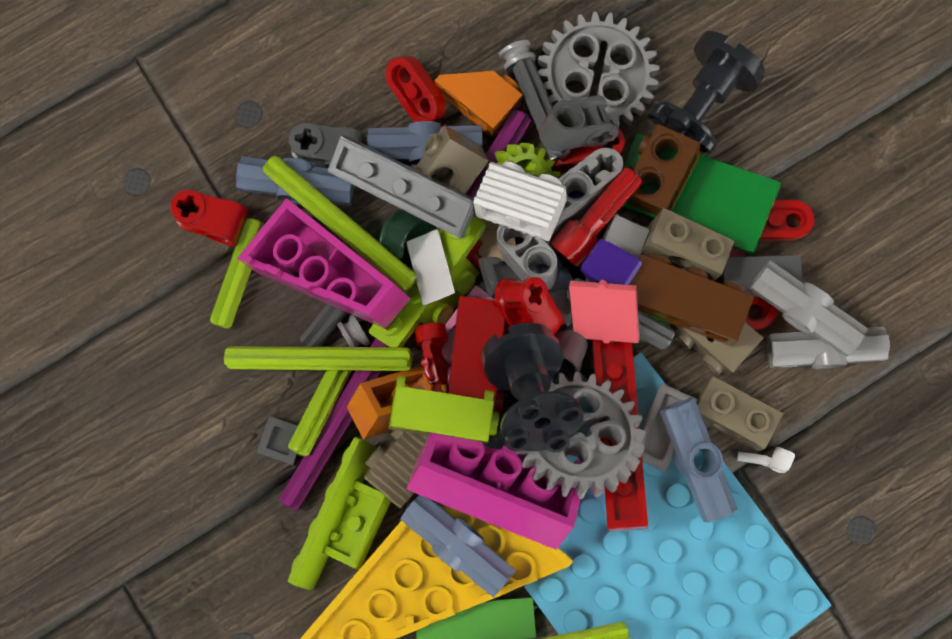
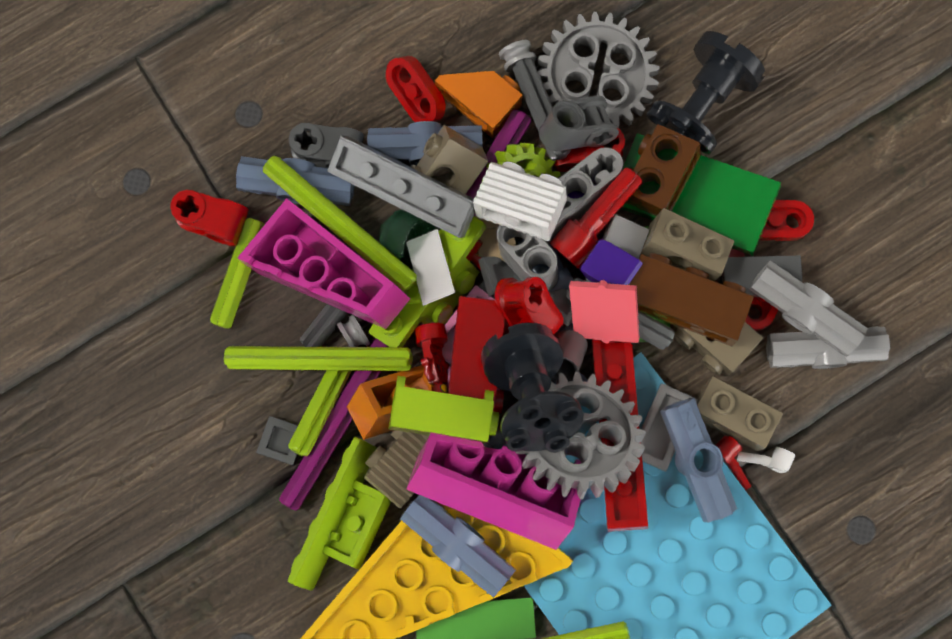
(730, 449): none -> red hand

